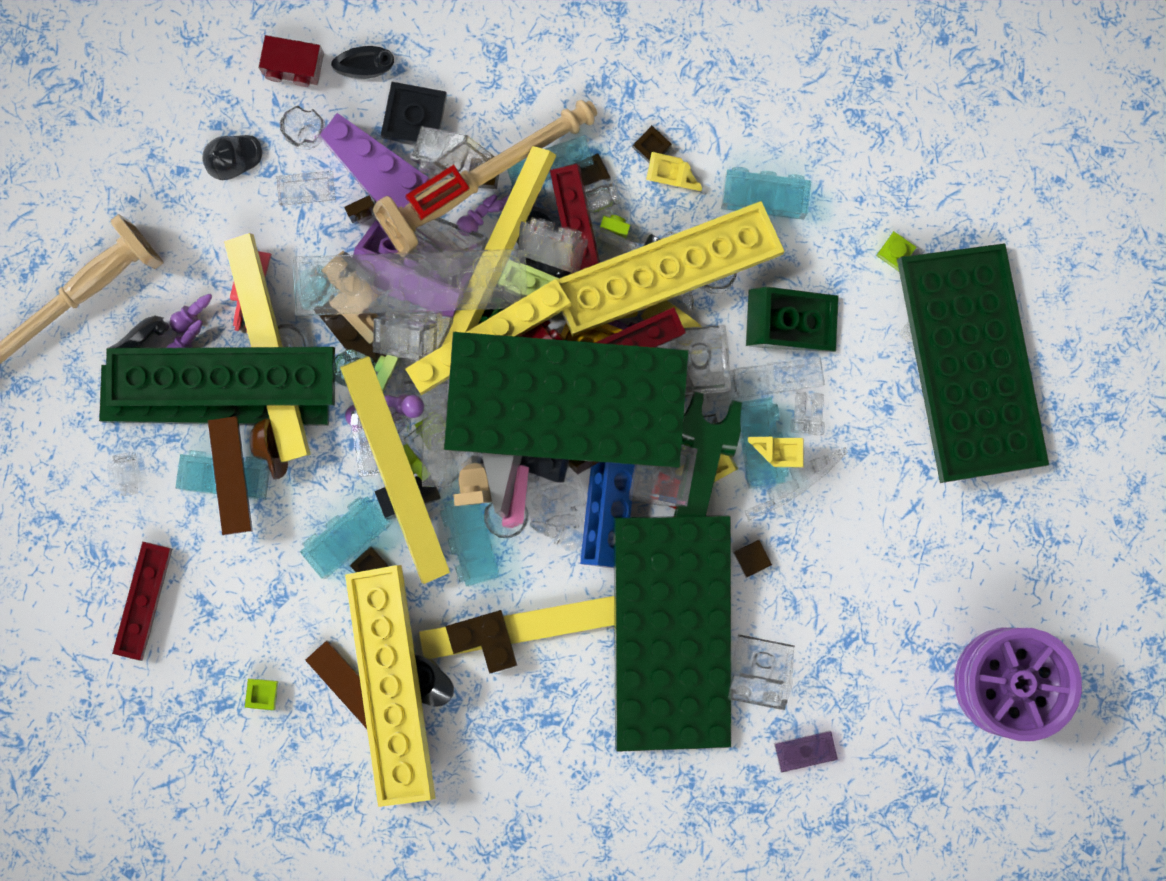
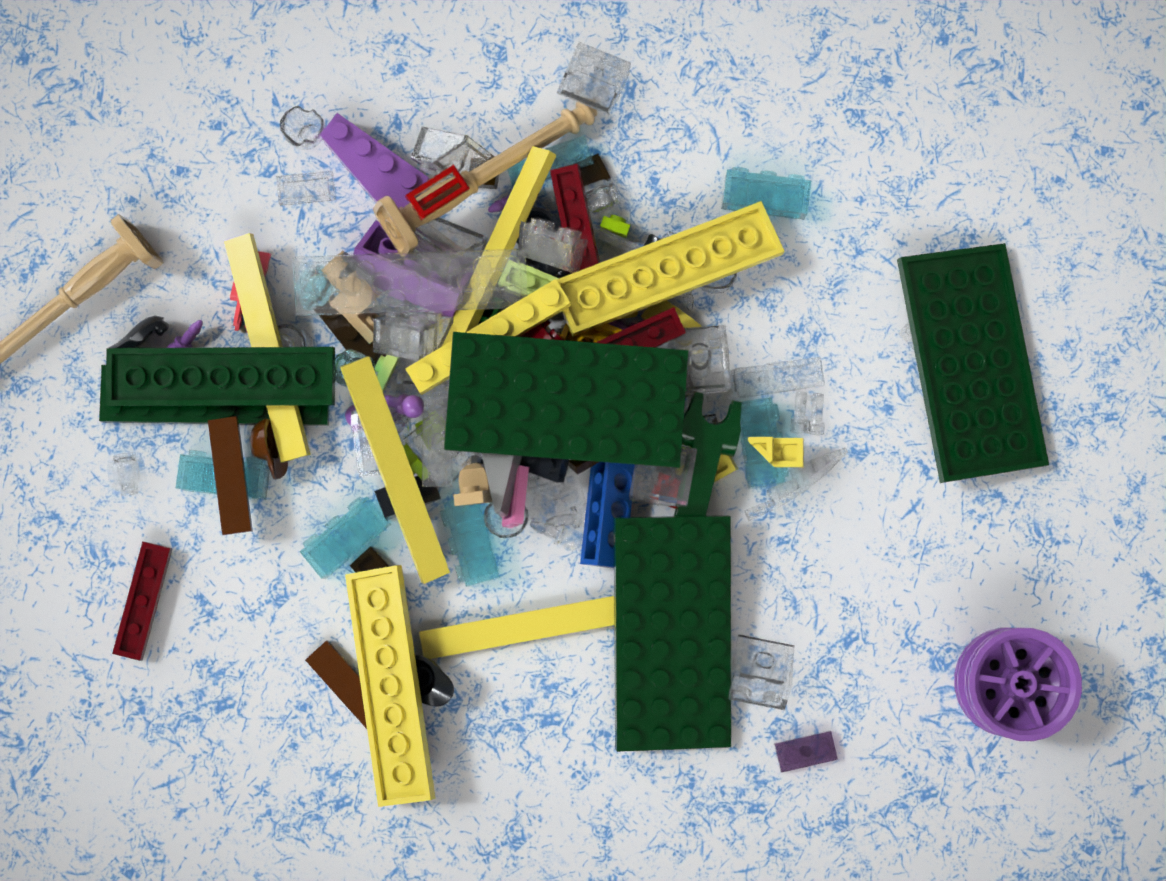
(181, 320): medium lavender bar -> none
(231, 156): black piece -> none
(261, 694): lime plate -> none
(291, 61): dark red brick -> none
(360, 210): dark brown plate -> none
(363, 62): black arm -> none
(410, 109): black plate -> none
(474, 219): medium lavender bar -> none
(489, 633): dark brown plate -> none
(594, 78): none -> clear slope
(651, 142): dark brown tile -> none
(671, 171): light yellow slope -> none
(752, 558): dark brown tile -> none
(791, 319): dark green slope -> none
(895, 248): lime plate -> none

